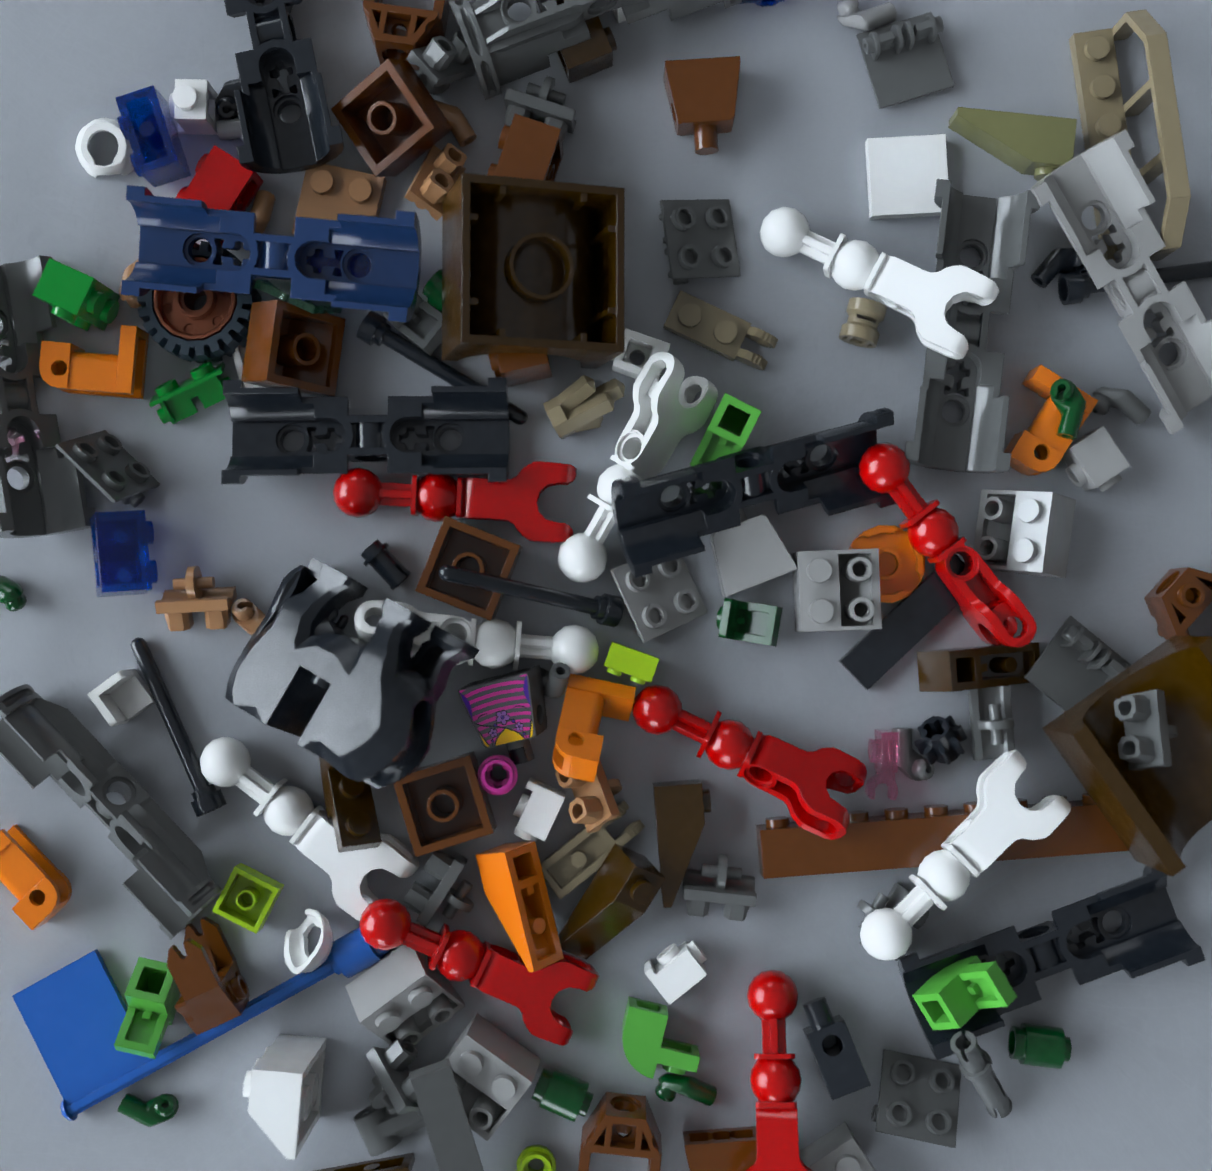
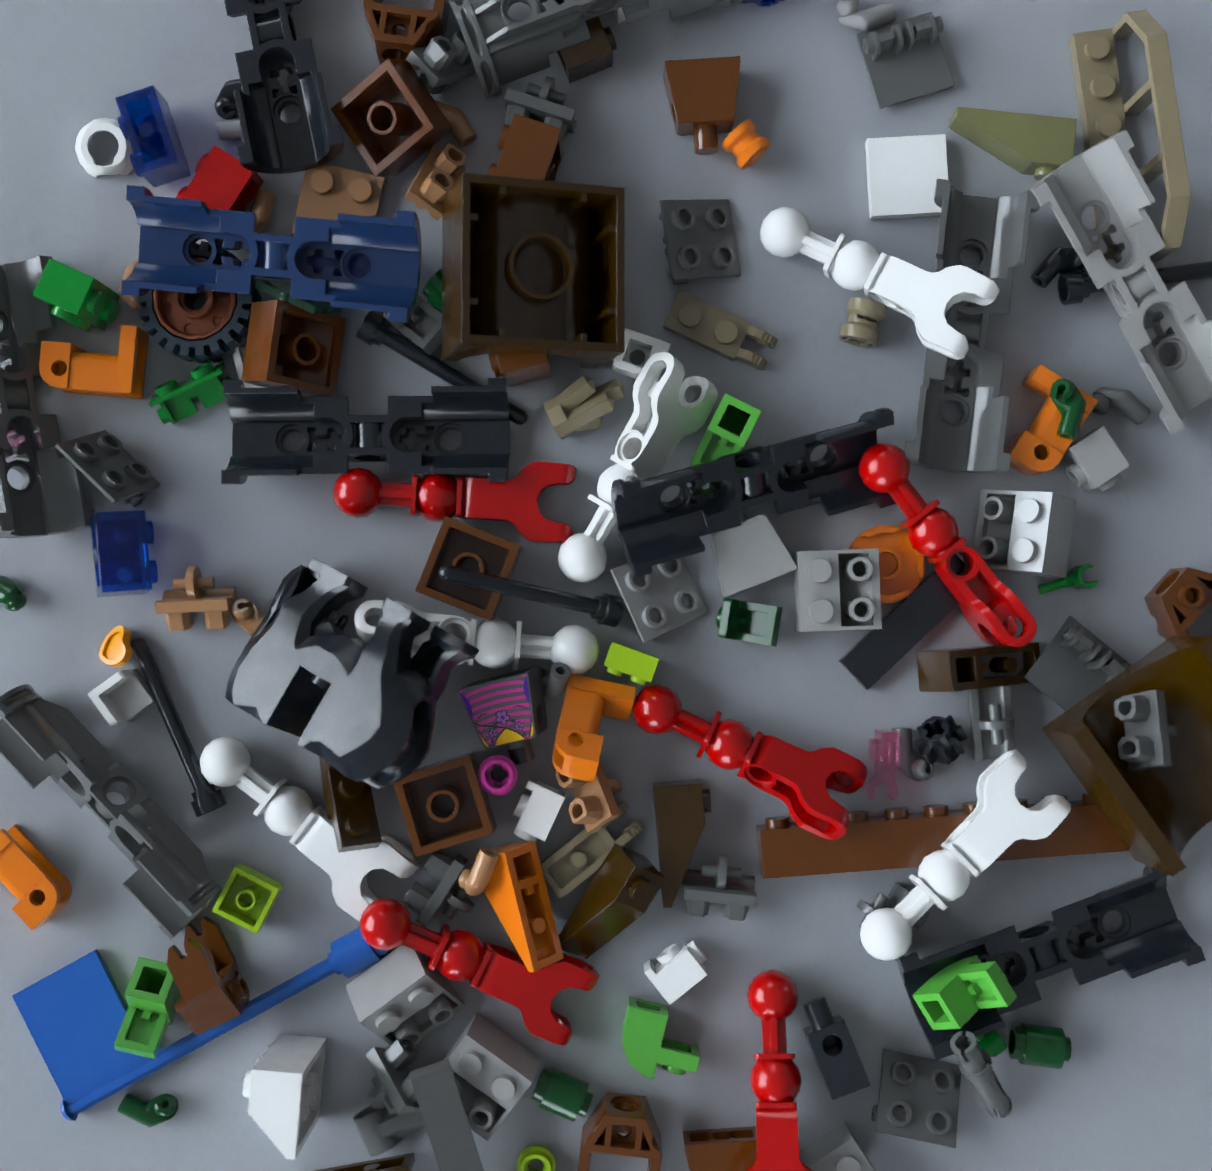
(116, 647): none -> light orange piece
(194, 107): white brick -> none
(296, 944): white piece -> none
(385, 564): black pin -> none
(476, 878): none -> medium nougat arm
(687, 1086): dark green arm -> none
(746, 144): none -> orange wheel
(991, 1043): none -> green hand
(1072, 579): none -> green hand

